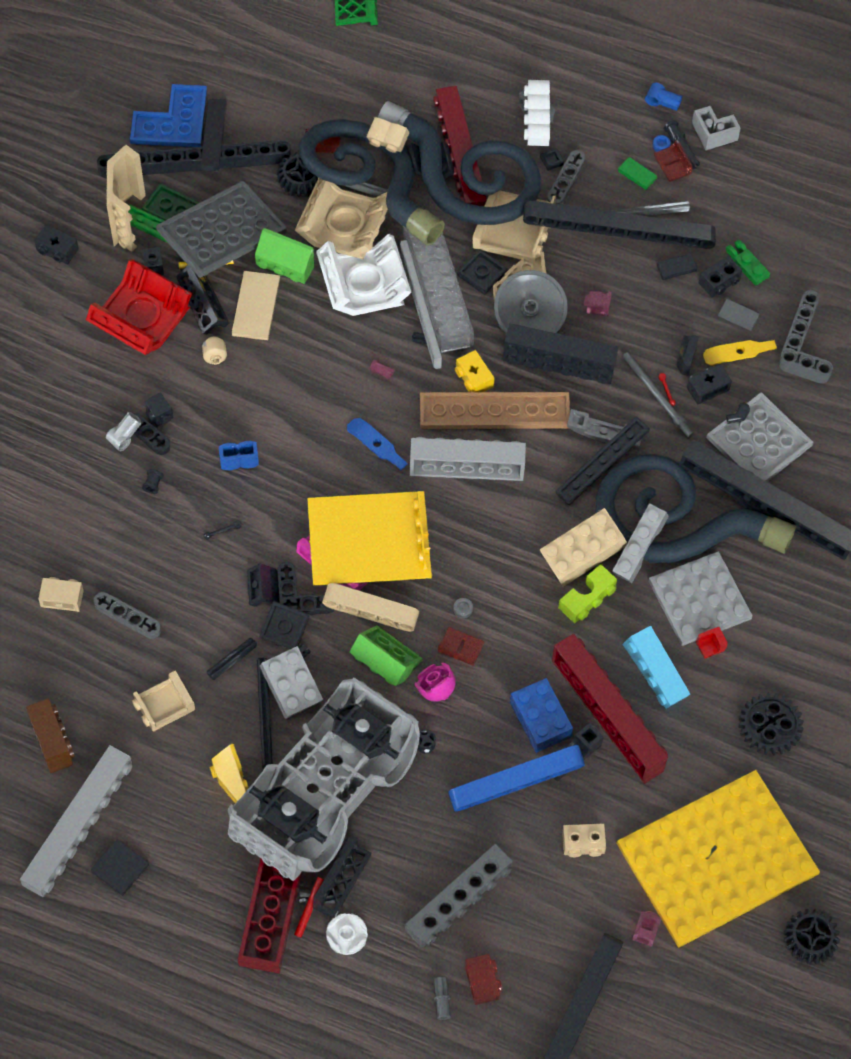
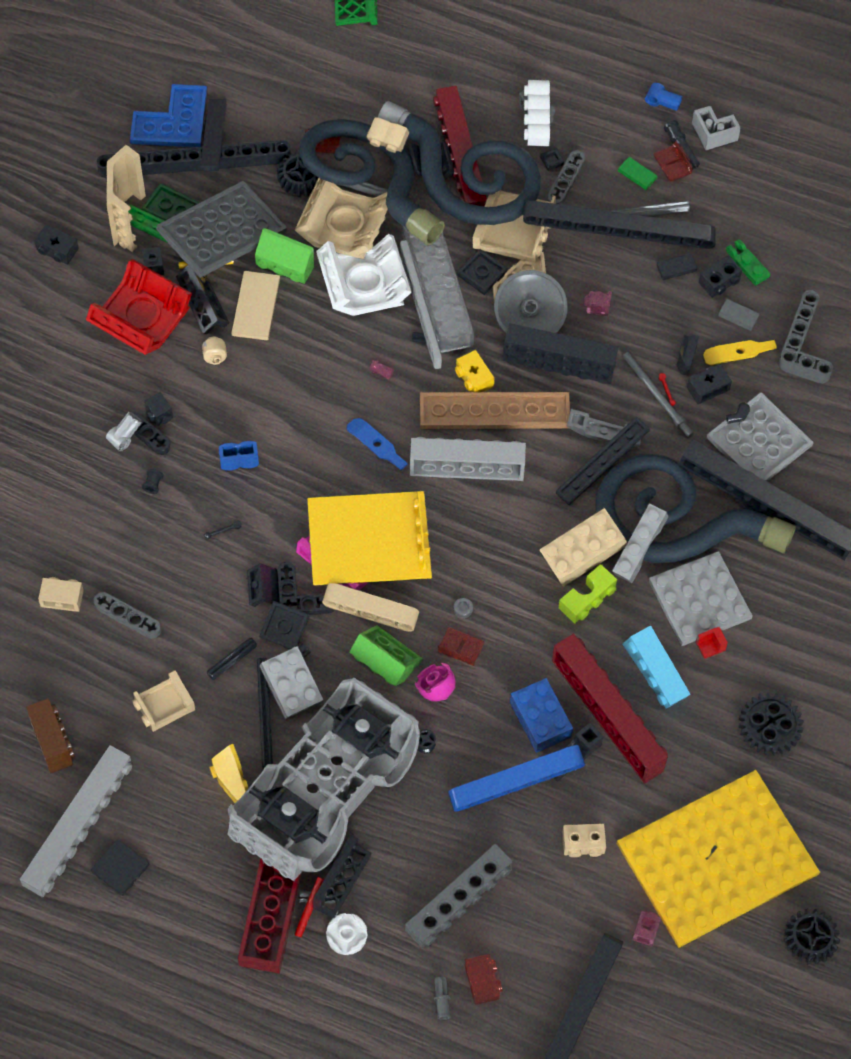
(661, 142): blue tile -> none

